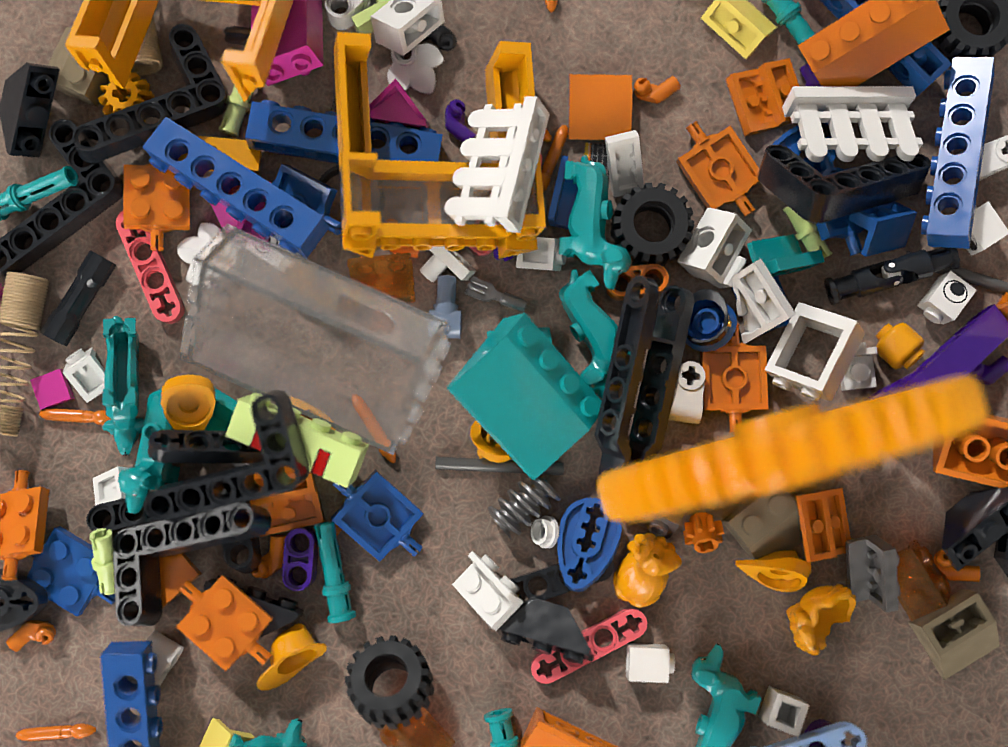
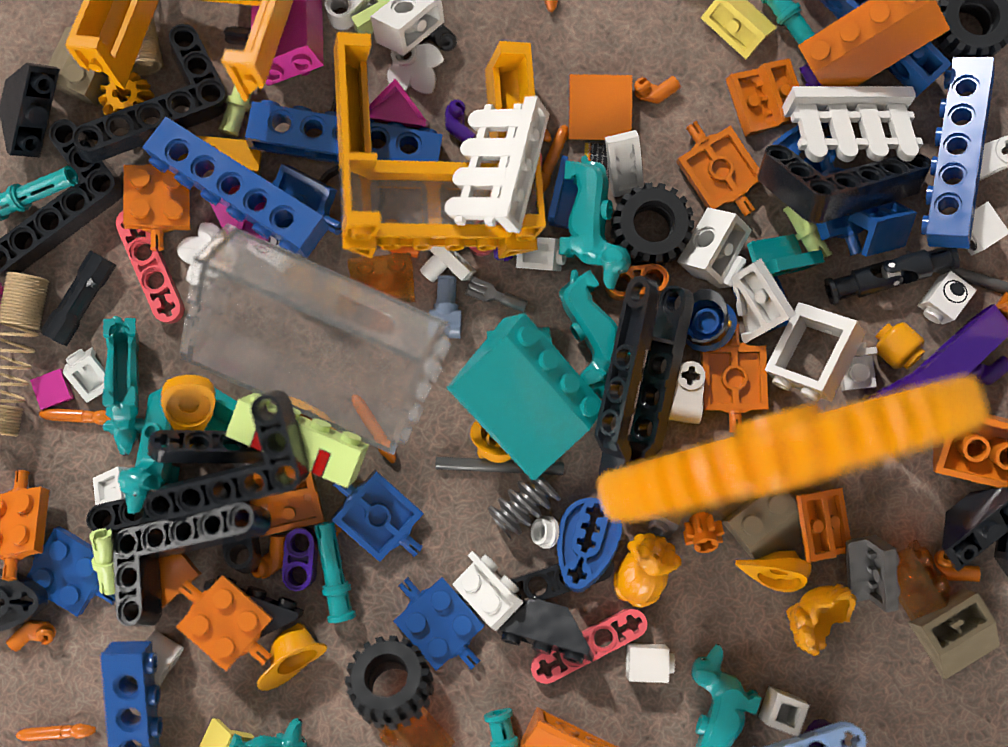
(439, 623): none -> blue plate

